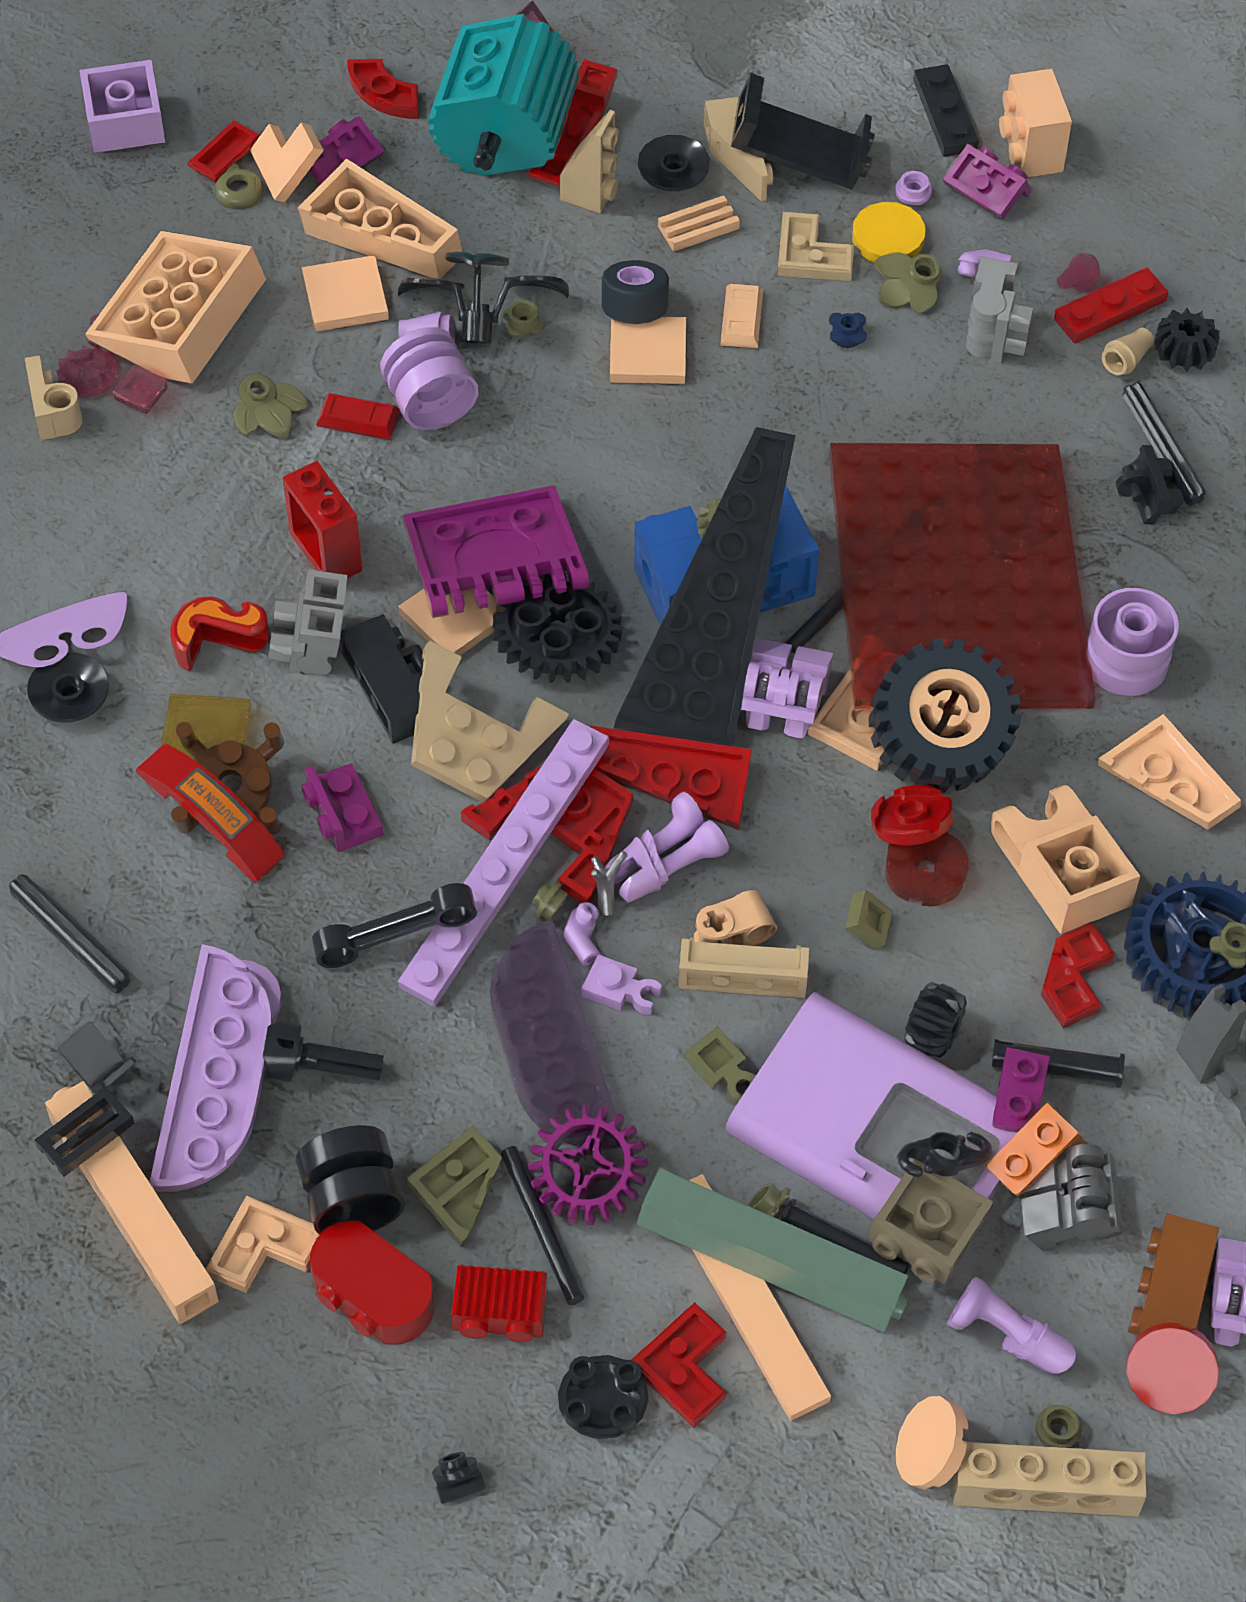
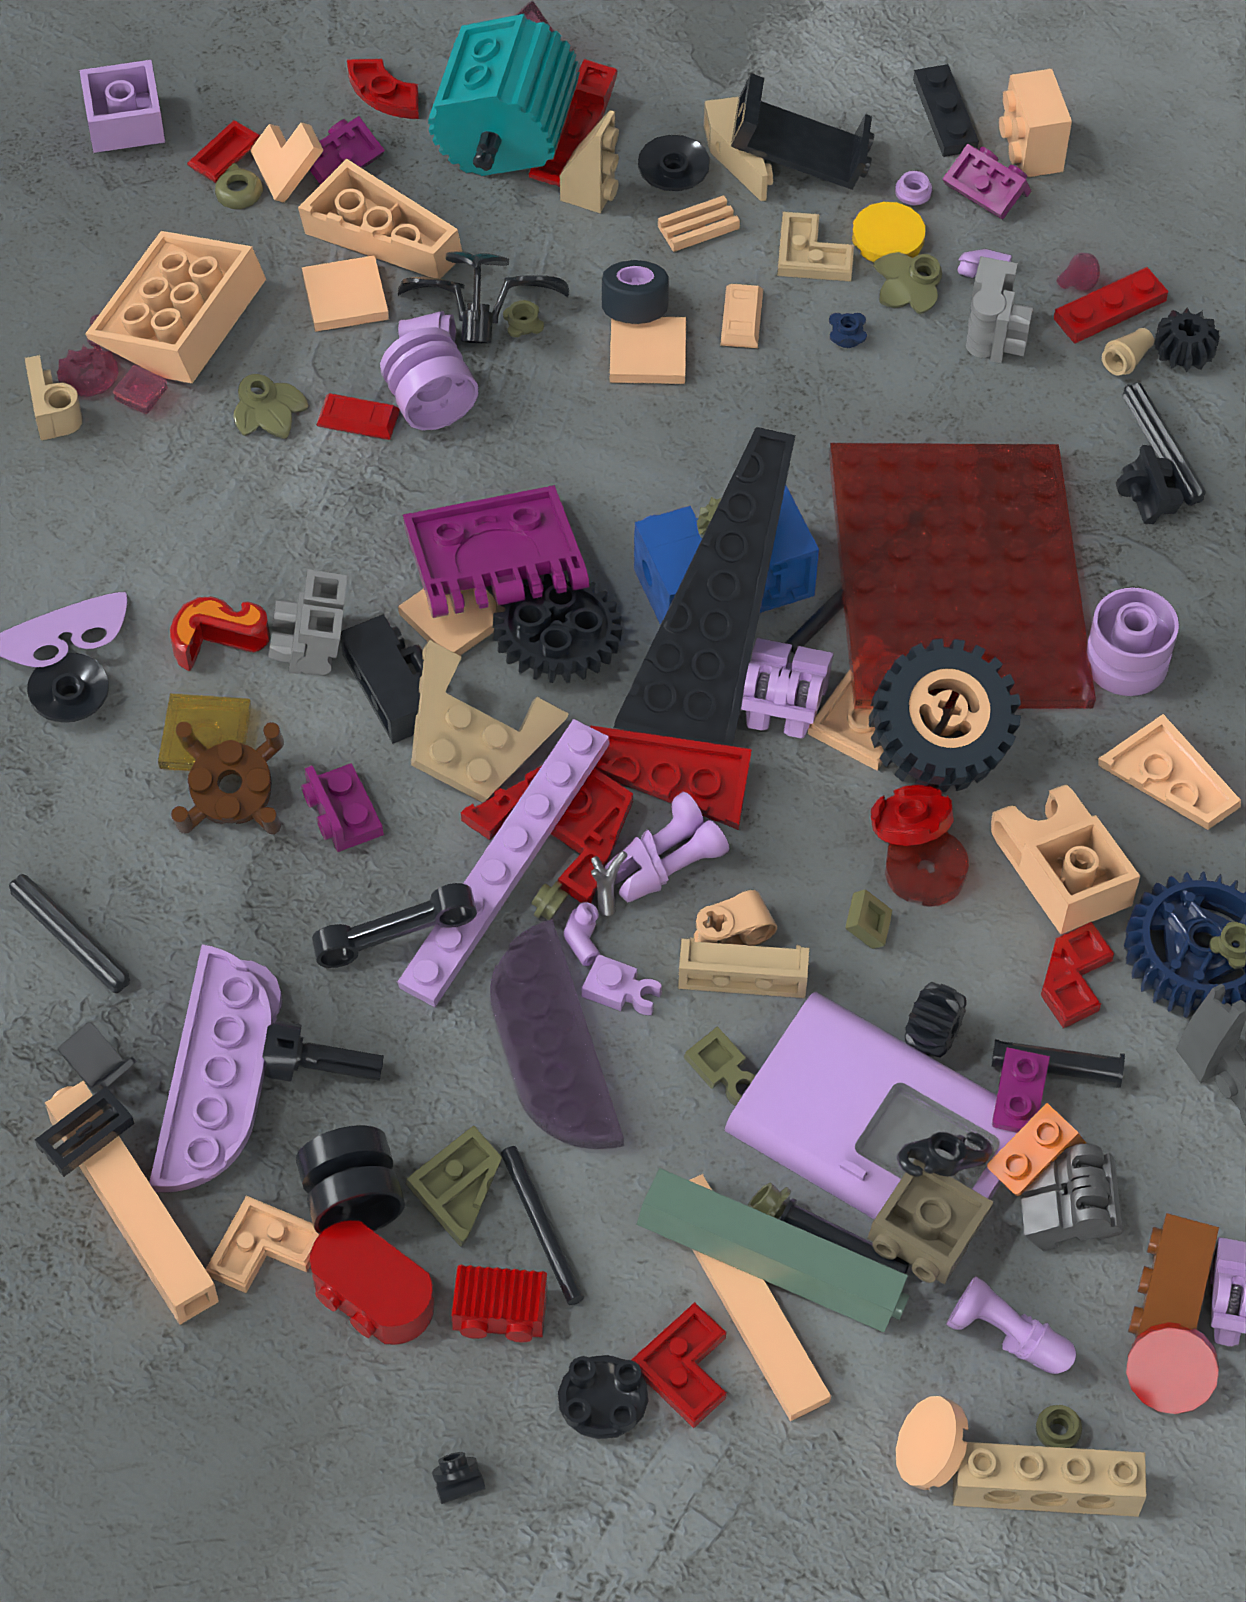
(215, 807): red slope -> none
(322, 523): red window -> none
(593, 1143): magenta gear -> none

